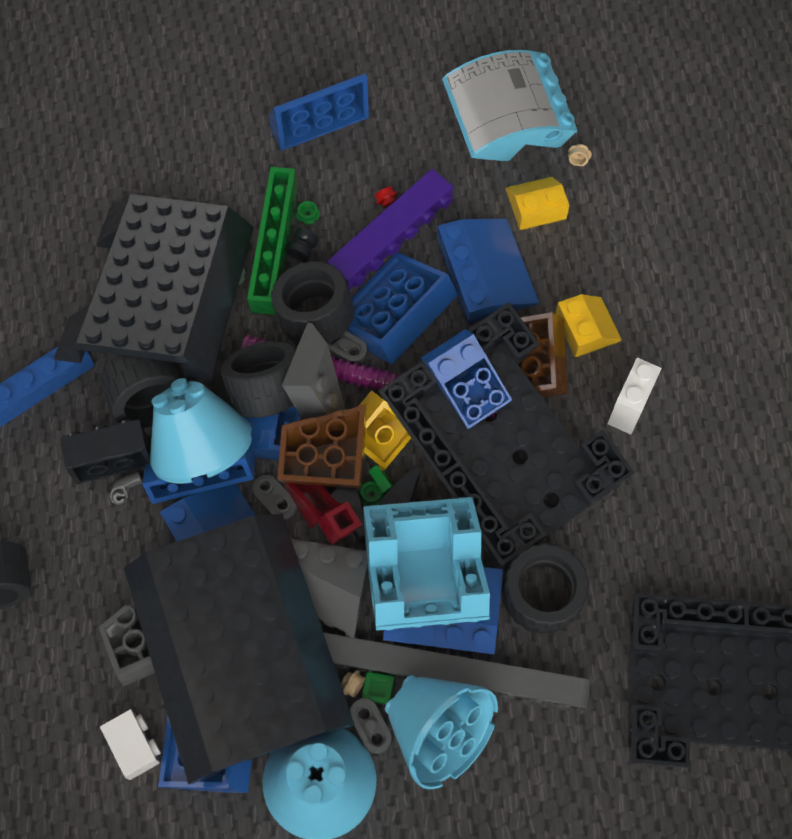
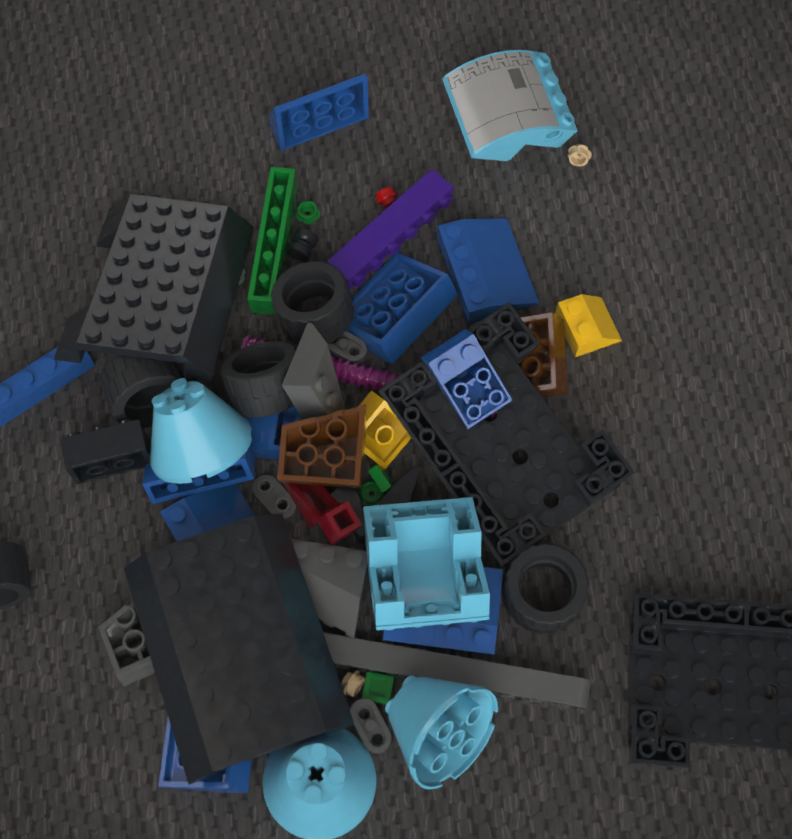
(122, 487): dark grey arm -> none
(130, 744): white brick -> none
(538, 202): yellow slope -> none
(634, 395): white brick -> none

